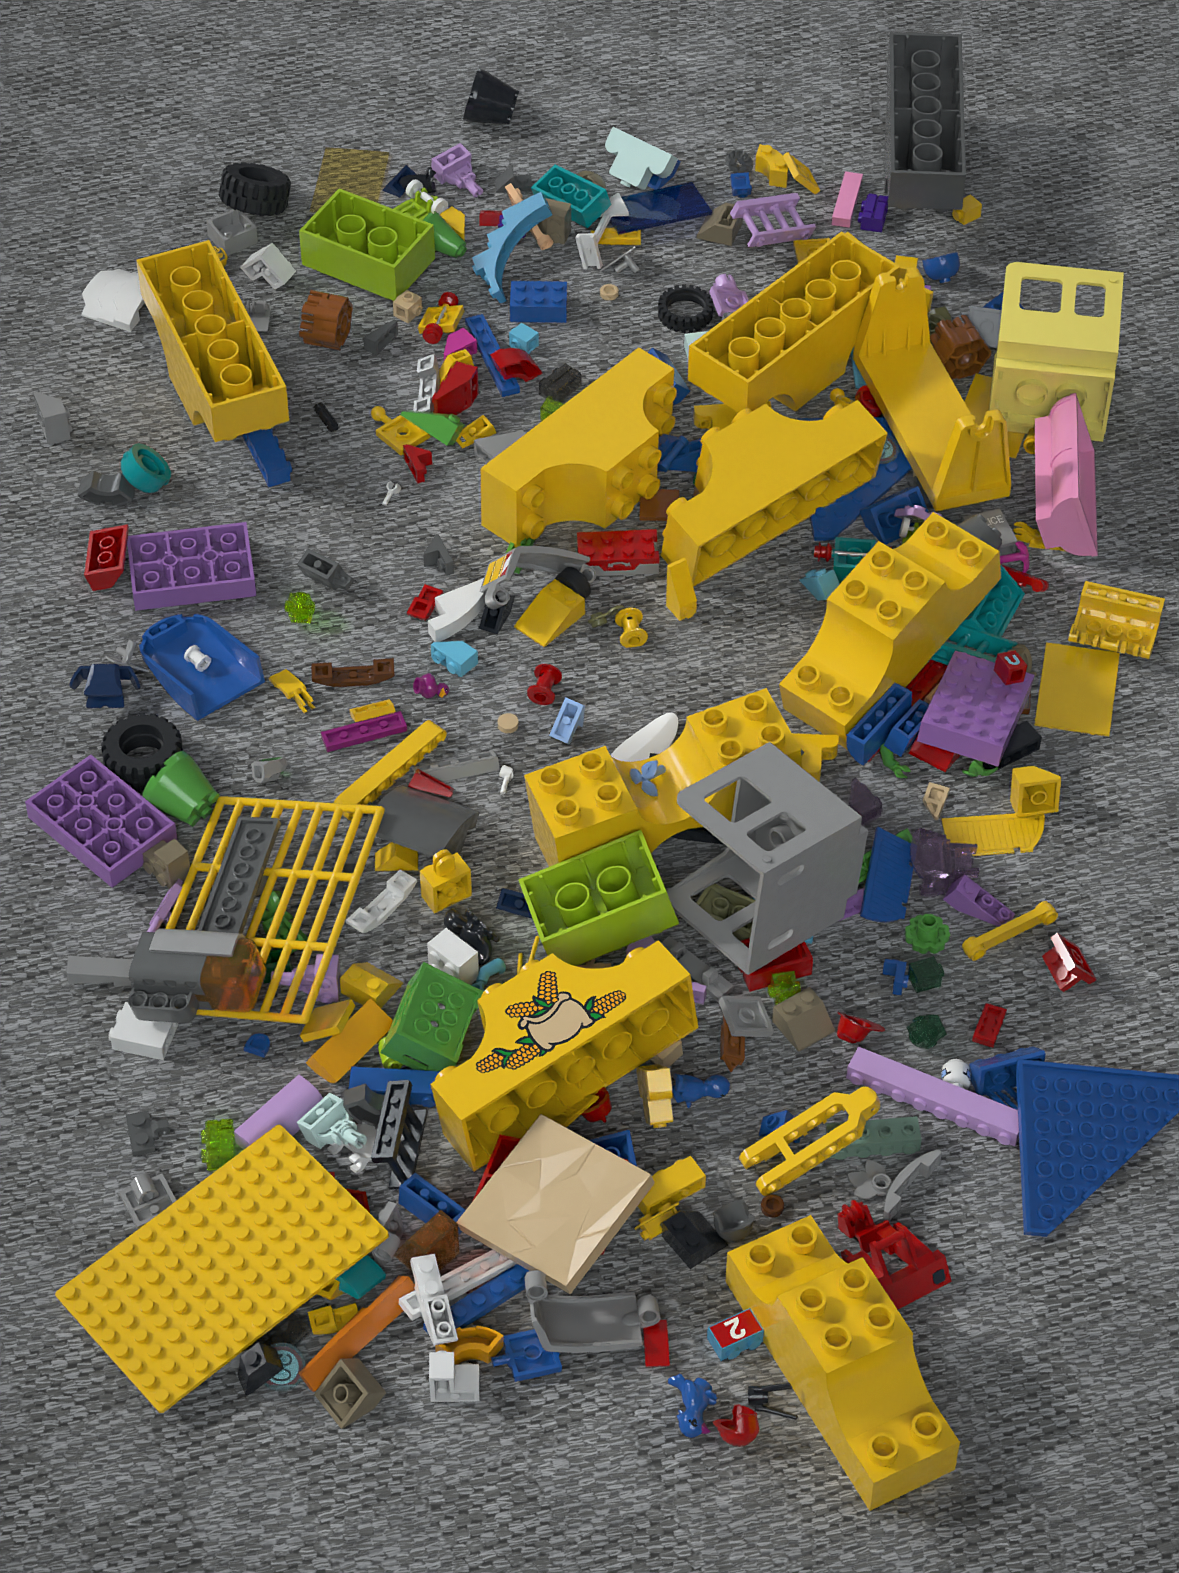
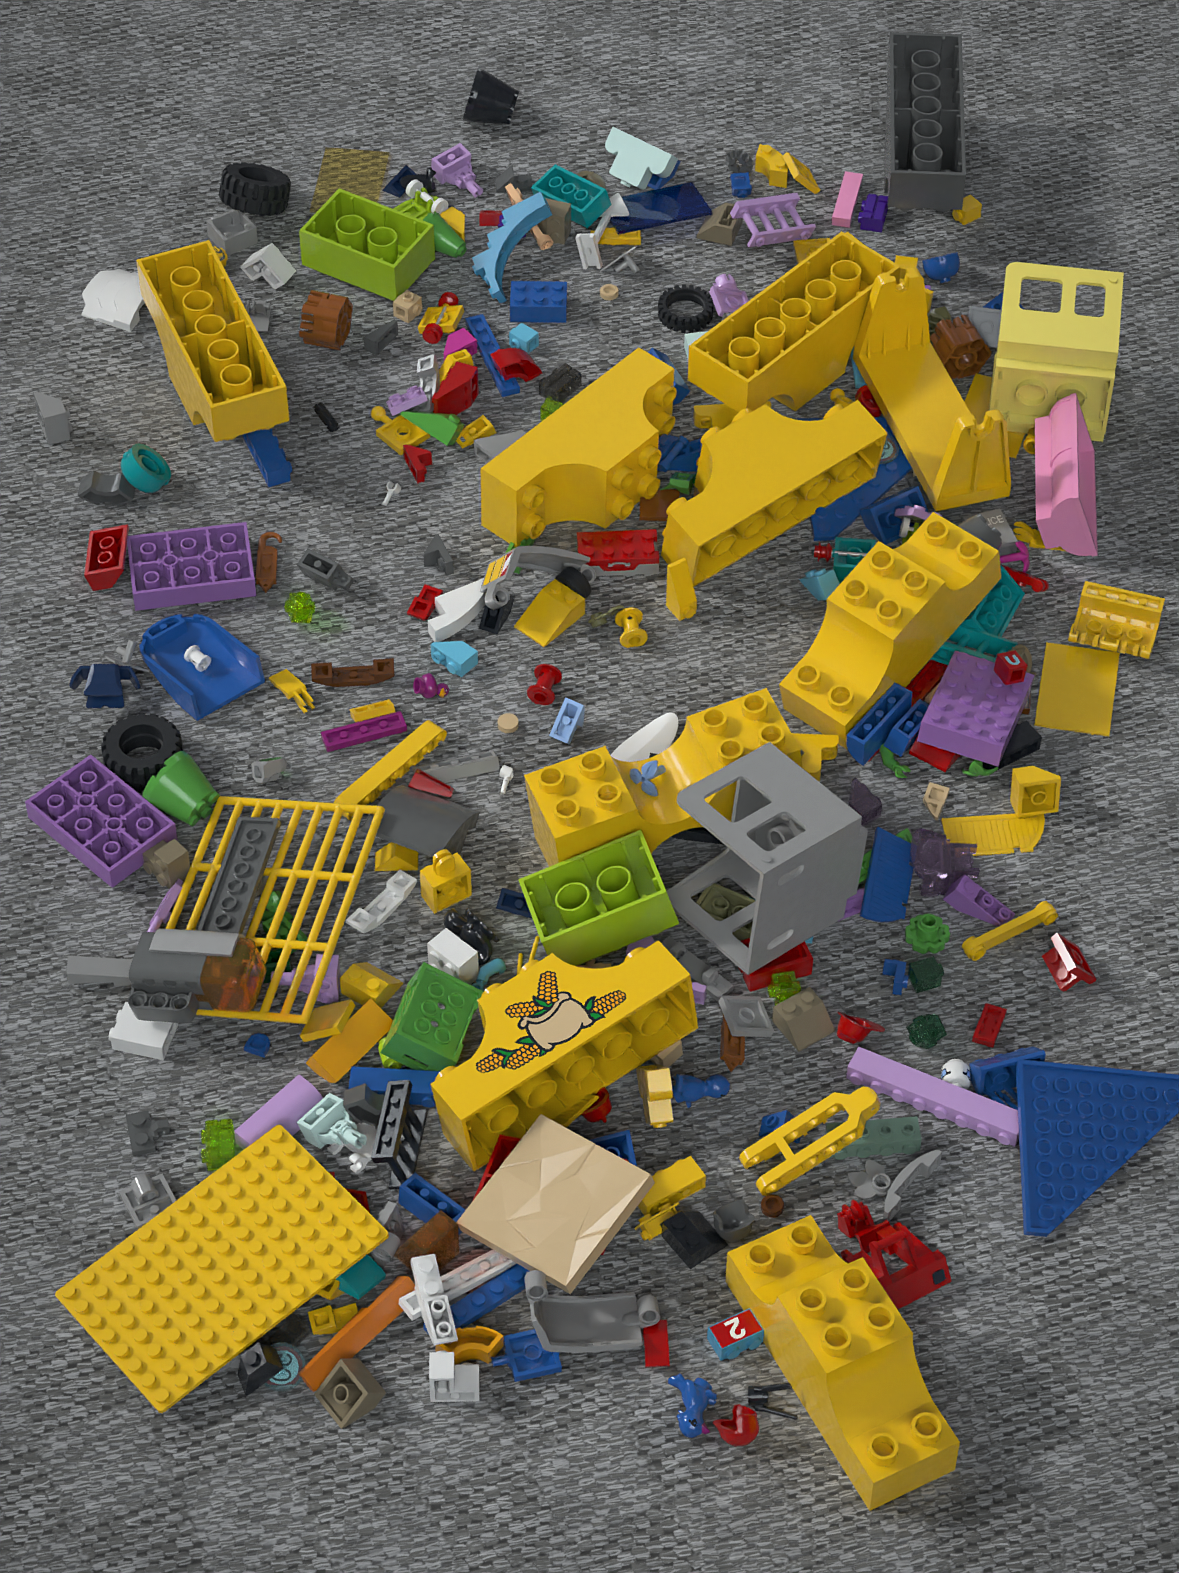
(267, 562): none -> dark orange plate
(413, 397): none -> lavender tile
(681, 481): none -> bright green slope

